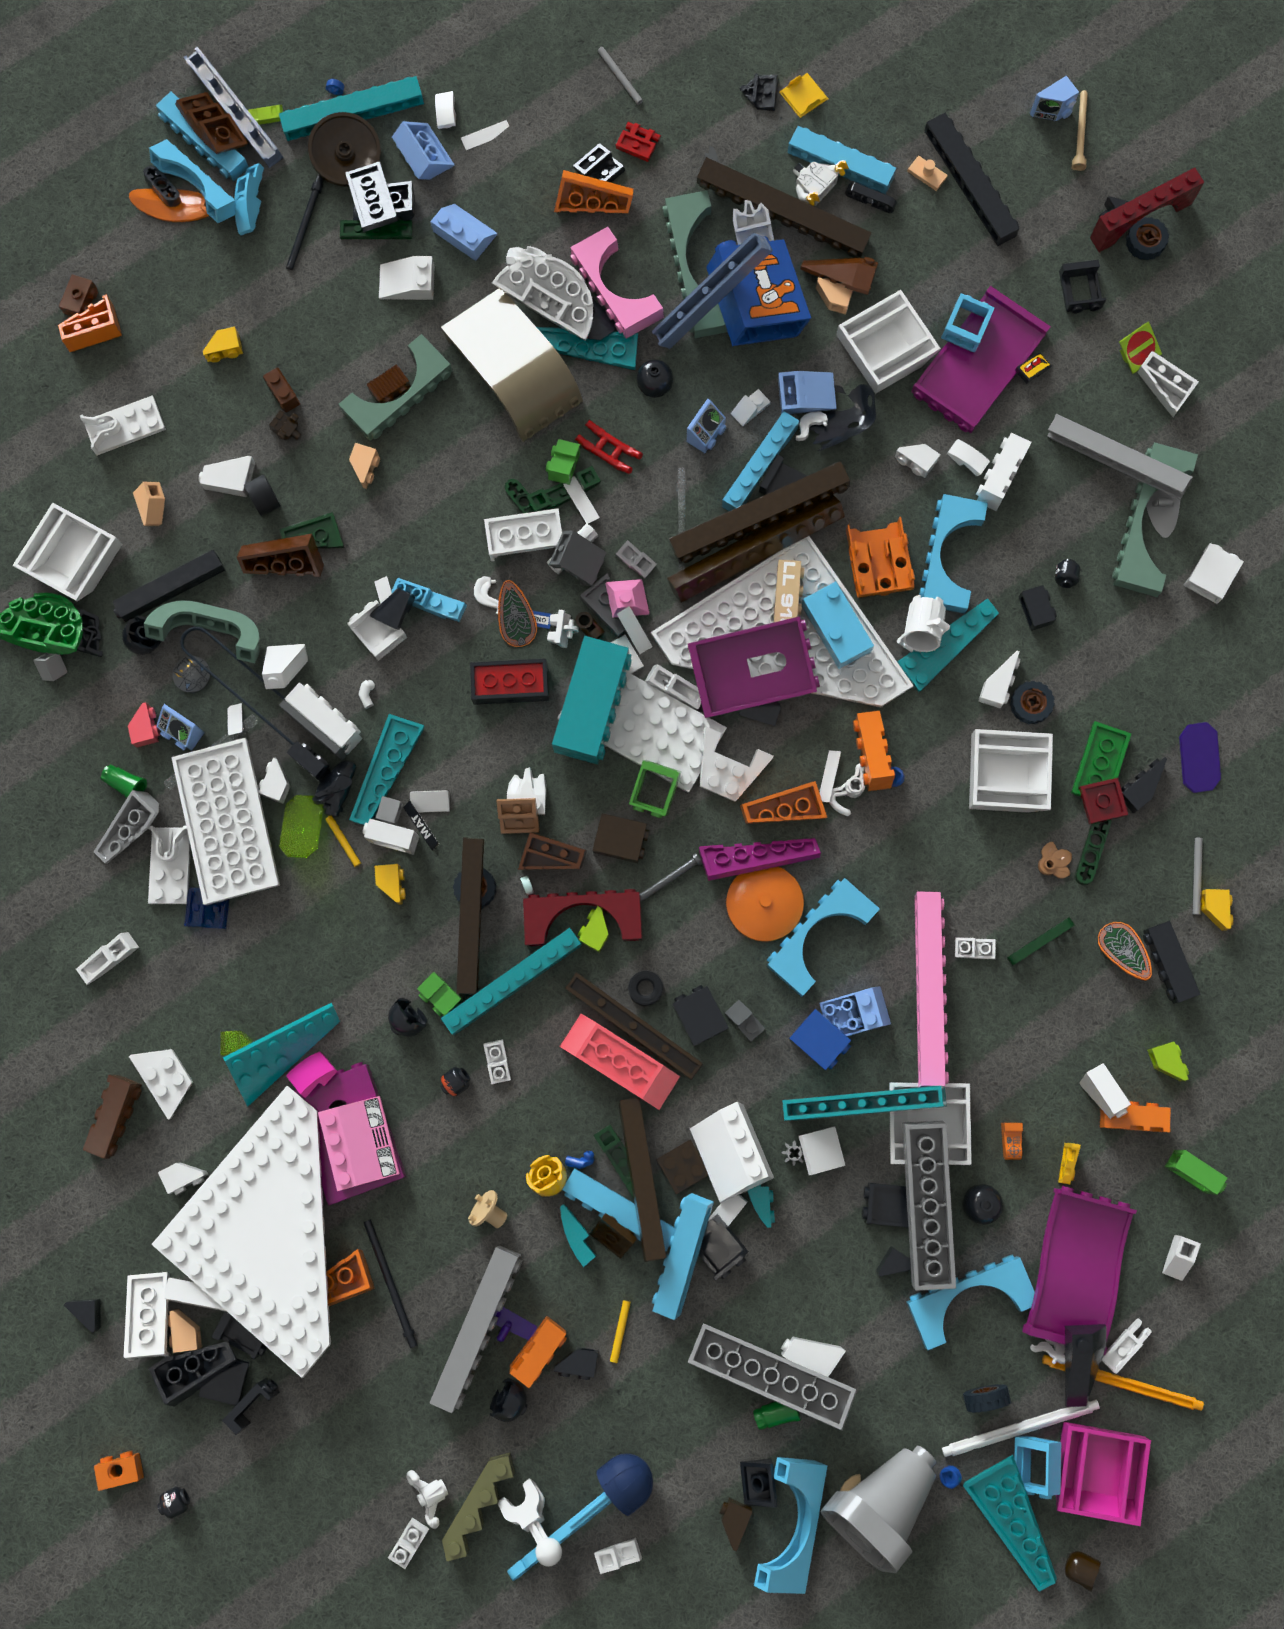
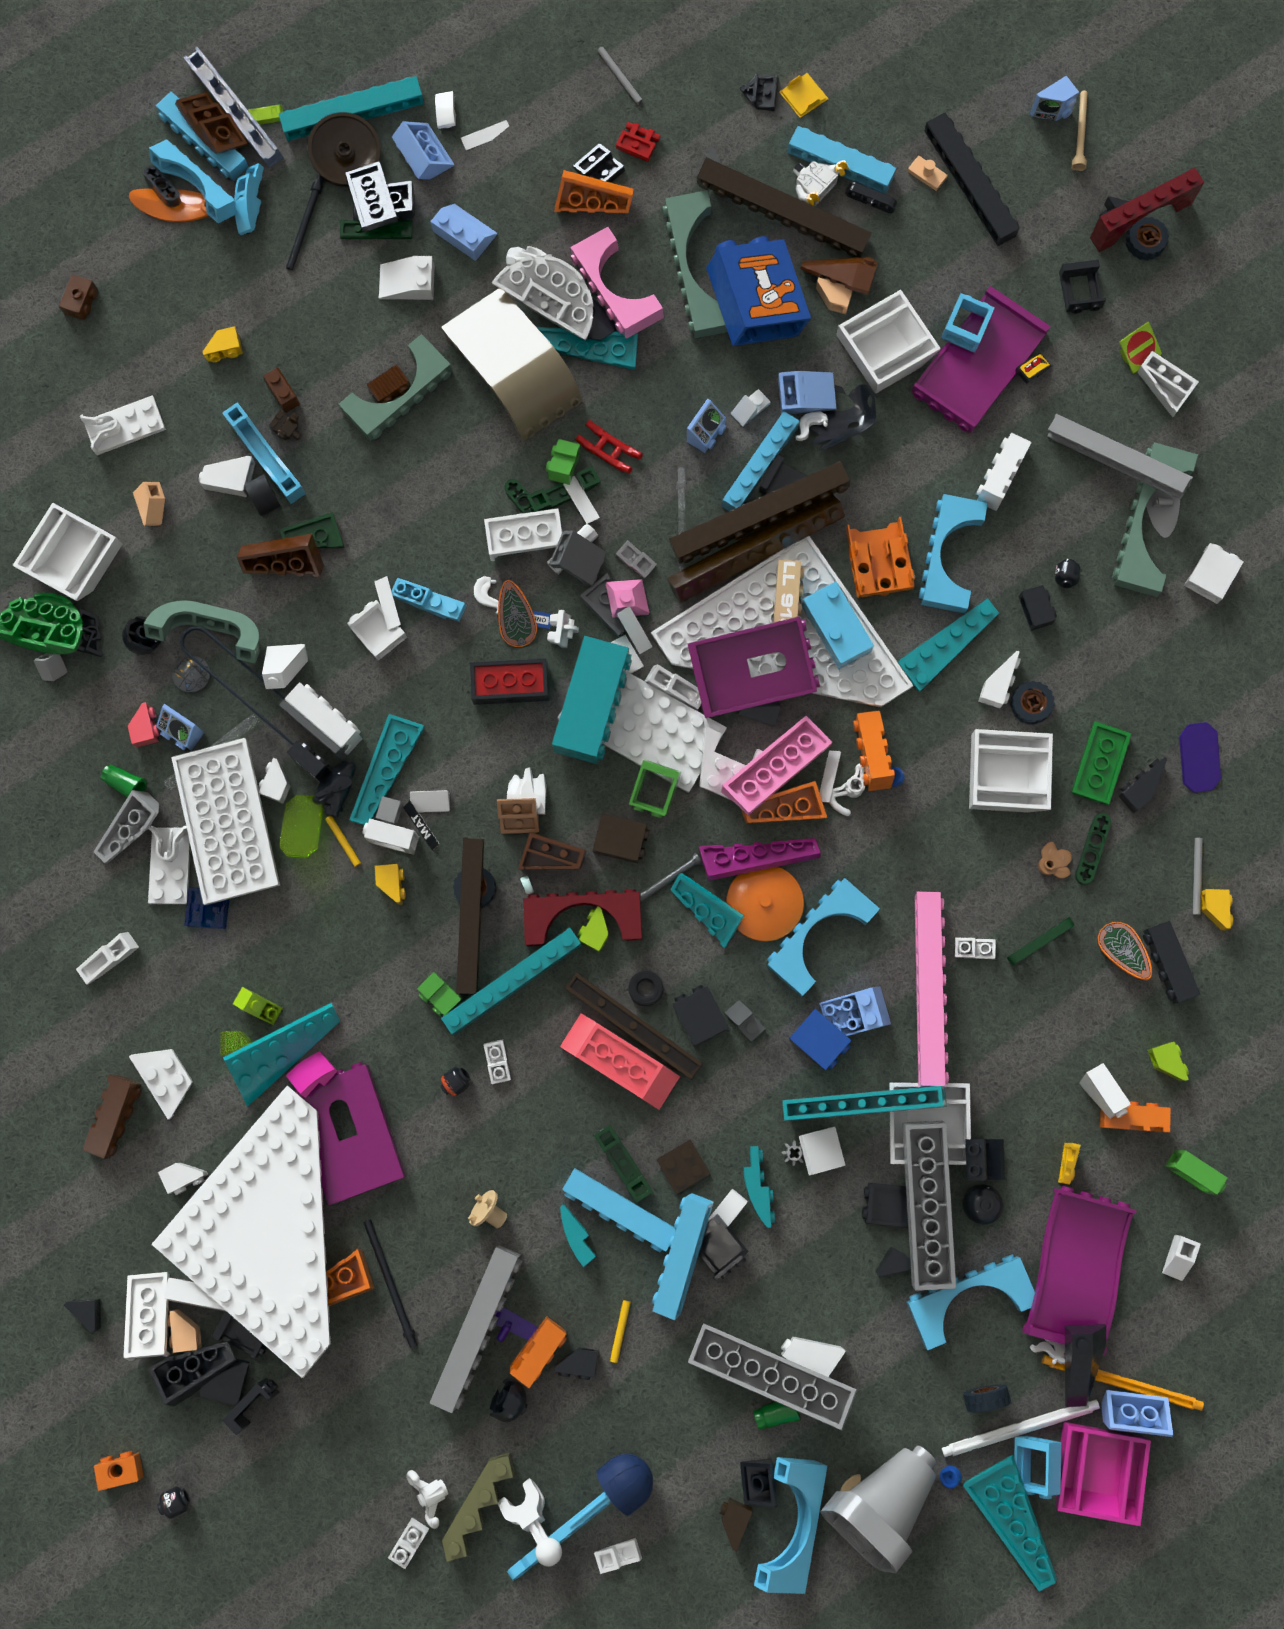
(91, 326): orange wedge -> none
(168, 586): black brick -> none
(235, 719): white sticker -> none
(257, 1006): none -> lime slope
(264, 453): none -> medium azure arch
(335, 87): blue tile -> none
(358, 1143): bright pink slope -> none
(364, 461): light nougat slope -> none
(364, 692): white arm -> none
(394, 608): black slope -> none
(405, 1019): black cylinder -> none
(547, 1176): yellow cylinder -> none
(580, 1163): blue arm -> none
(595, 633): dark brown piece -> none
(613, 1235): dark brown plate -> none
(642, 1180): dark brown tile -> none
(654, 378): black cylinder -> none
(712, 290): sand blue tile -> none
(716, 914): none -> teal wing
(731, 1152): white slope -> none
(751, 222): white plate -> none
(776, 765): none -> bright pink arch
(918, 458): white slope -> none
(924, 625): white container -> none
(969, 456): white slope -> none
(985, 1159): none -> black panel
(1012, 1140): orange leg -> none
(1082, 1569): dark brown helmet -> none
(1103, 801): dark red tile -> none
(1125, 1347): white hinge -> none
(1137, 1413): none -> light blue slope

